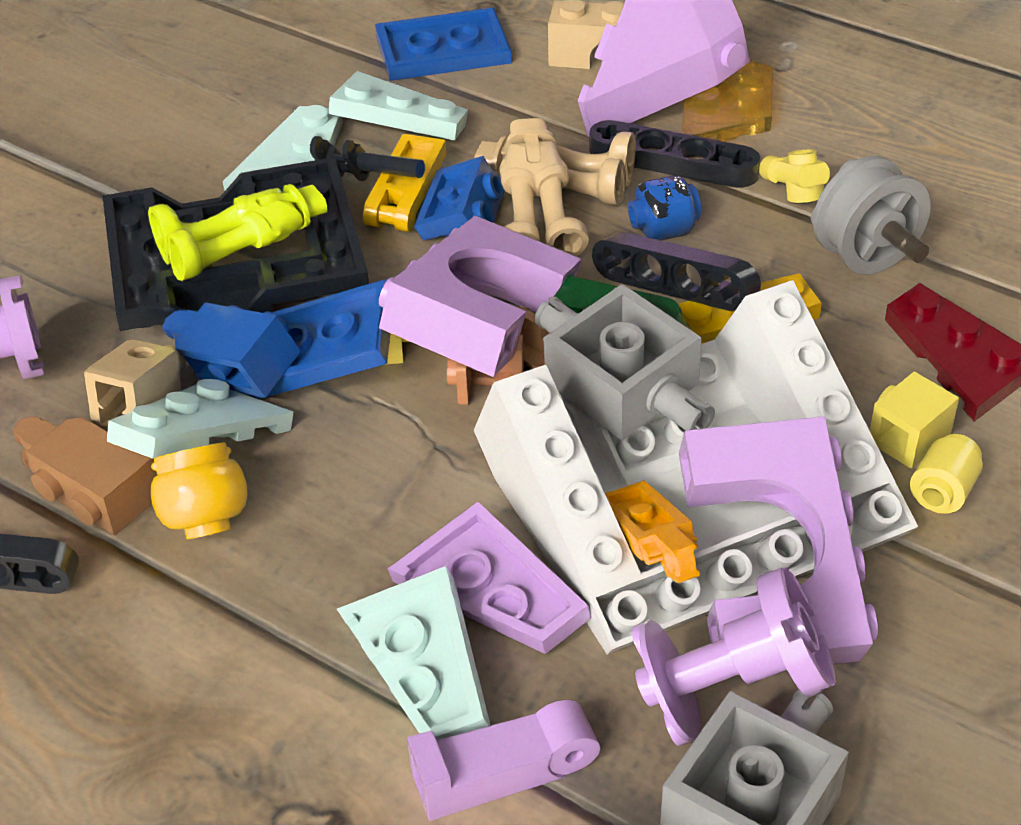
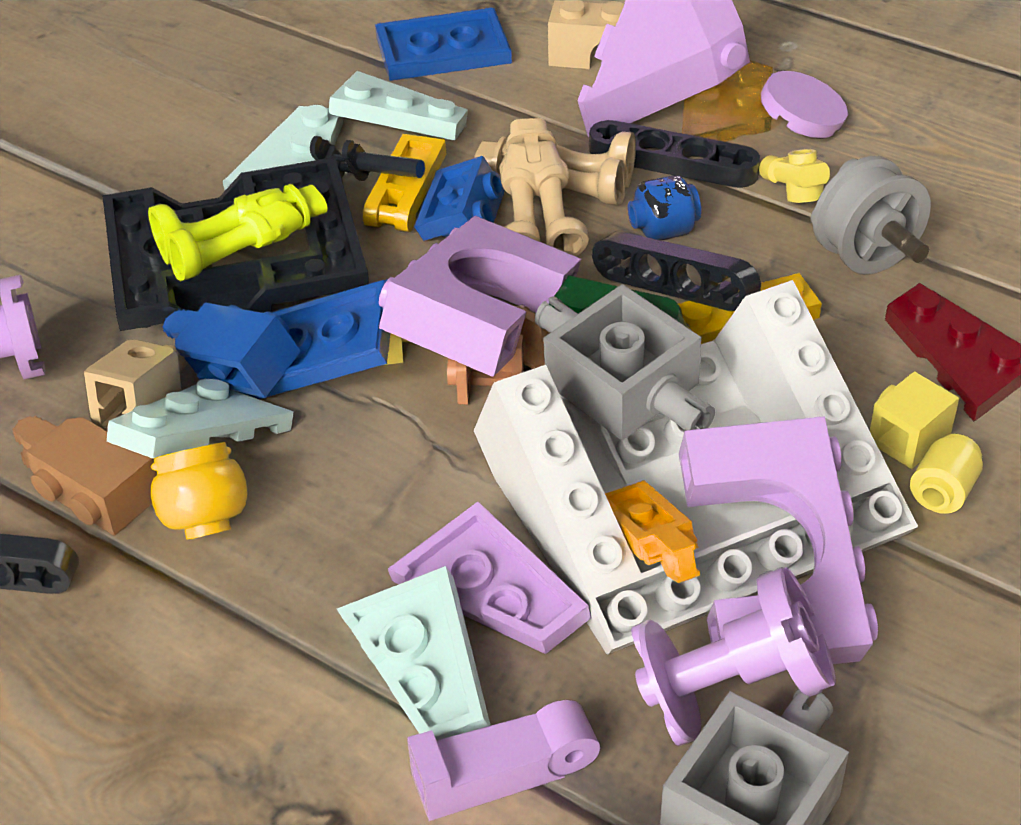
(804, 102): none -> lavender tile

